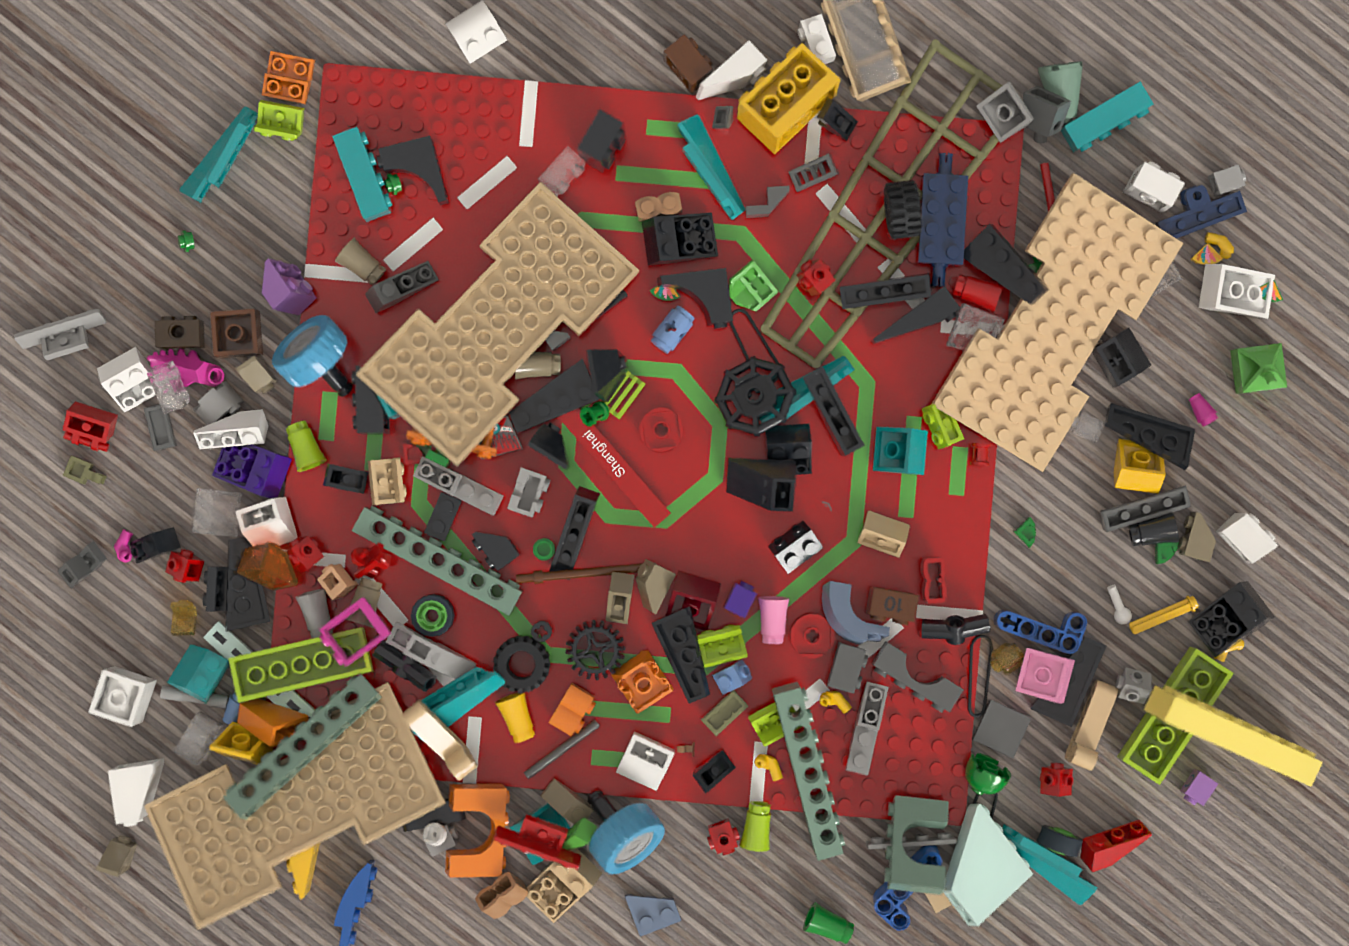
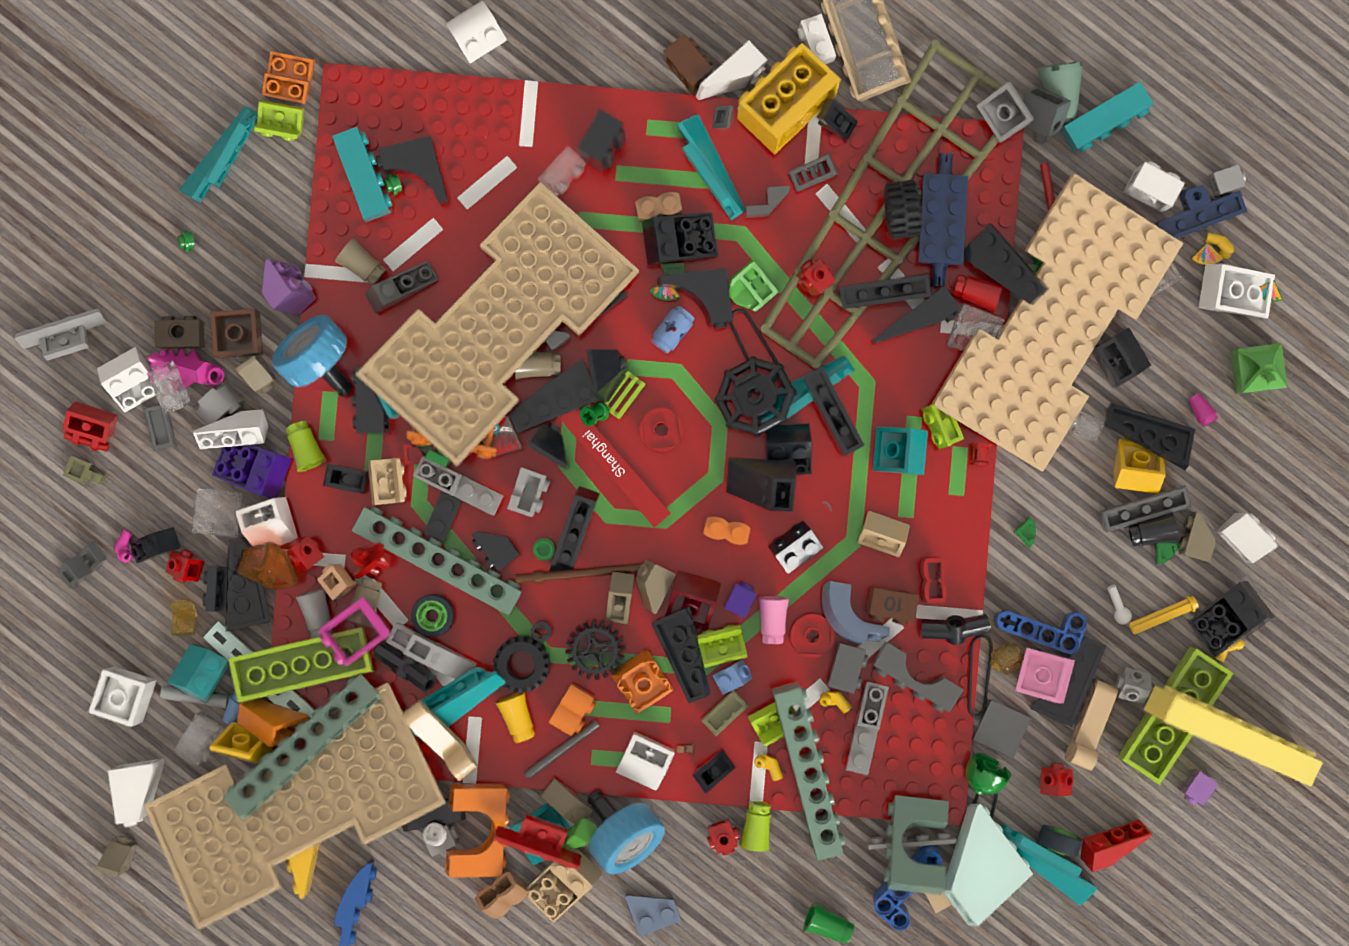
(673, 268): none -> green tile
(720, 529): none -> orange brick

